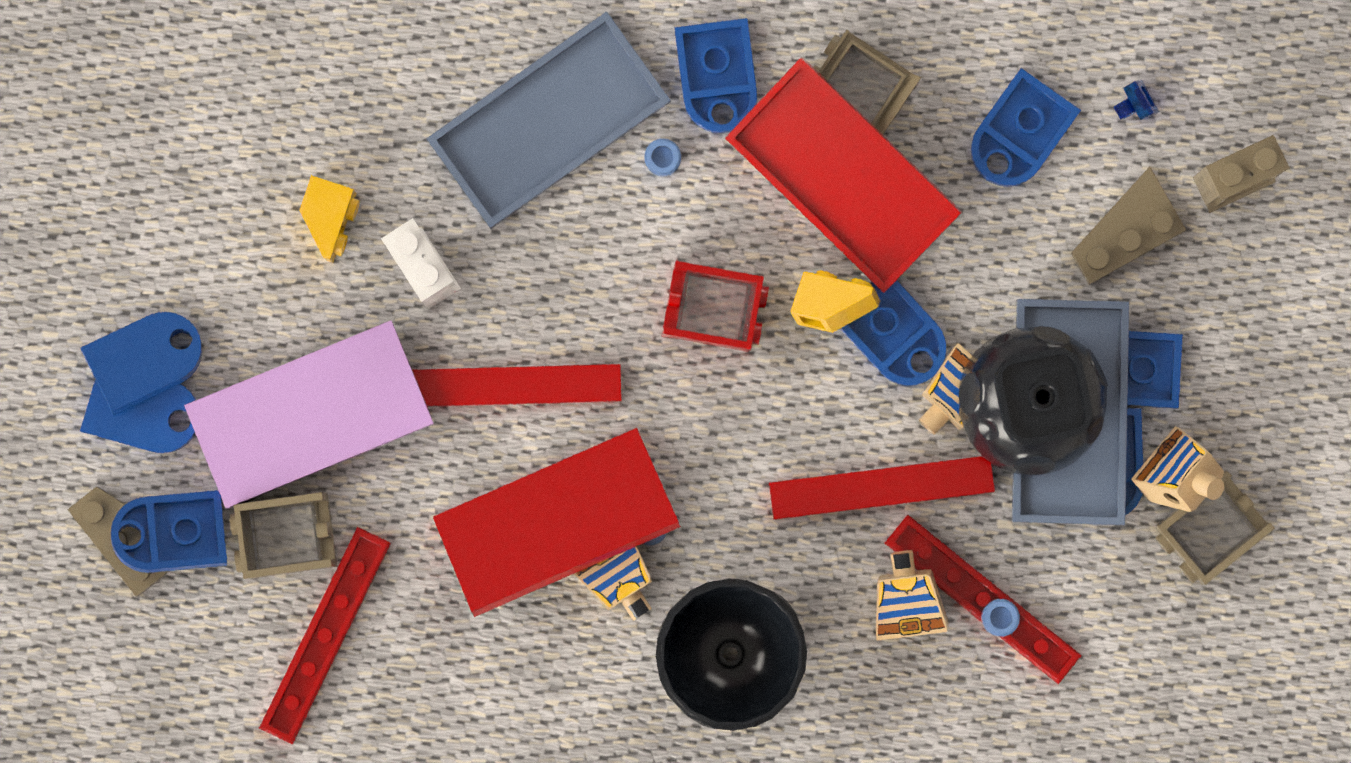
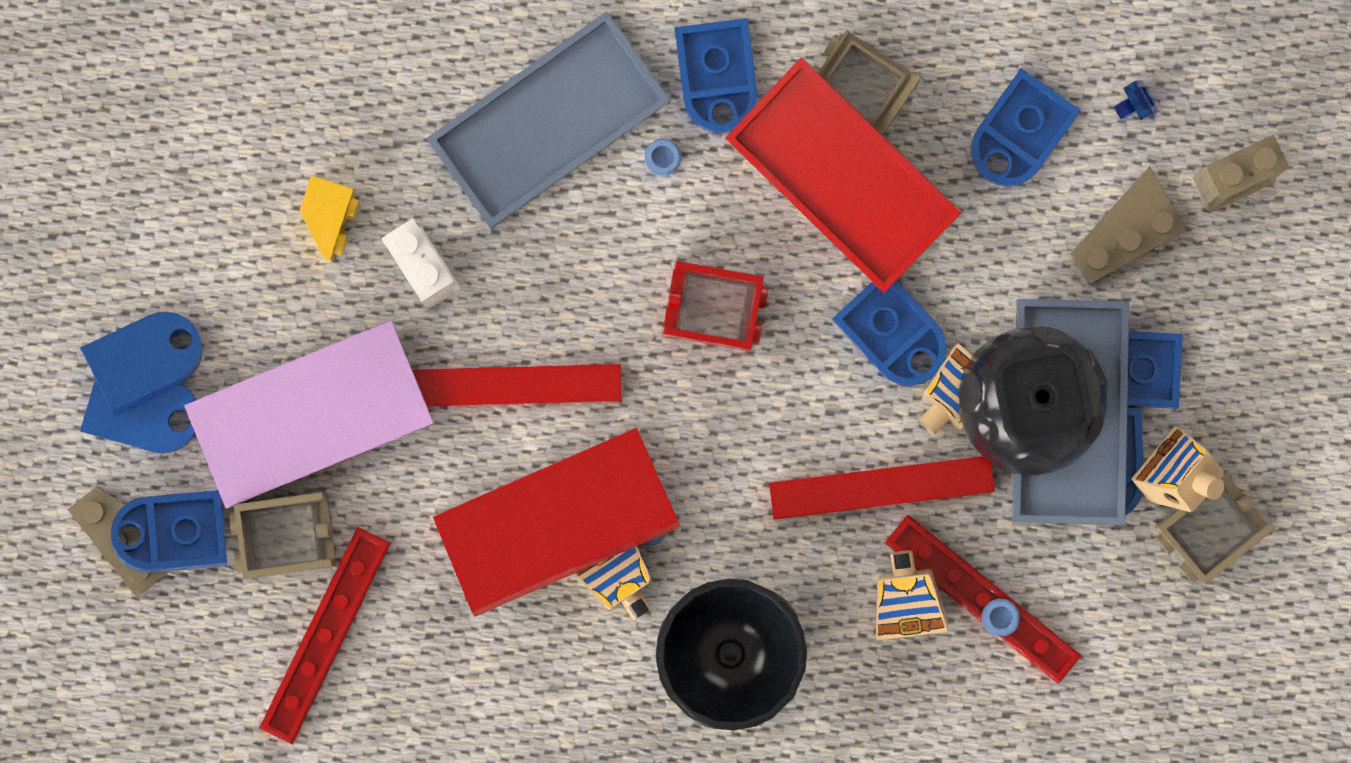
(831, 303): yellow slope -> none

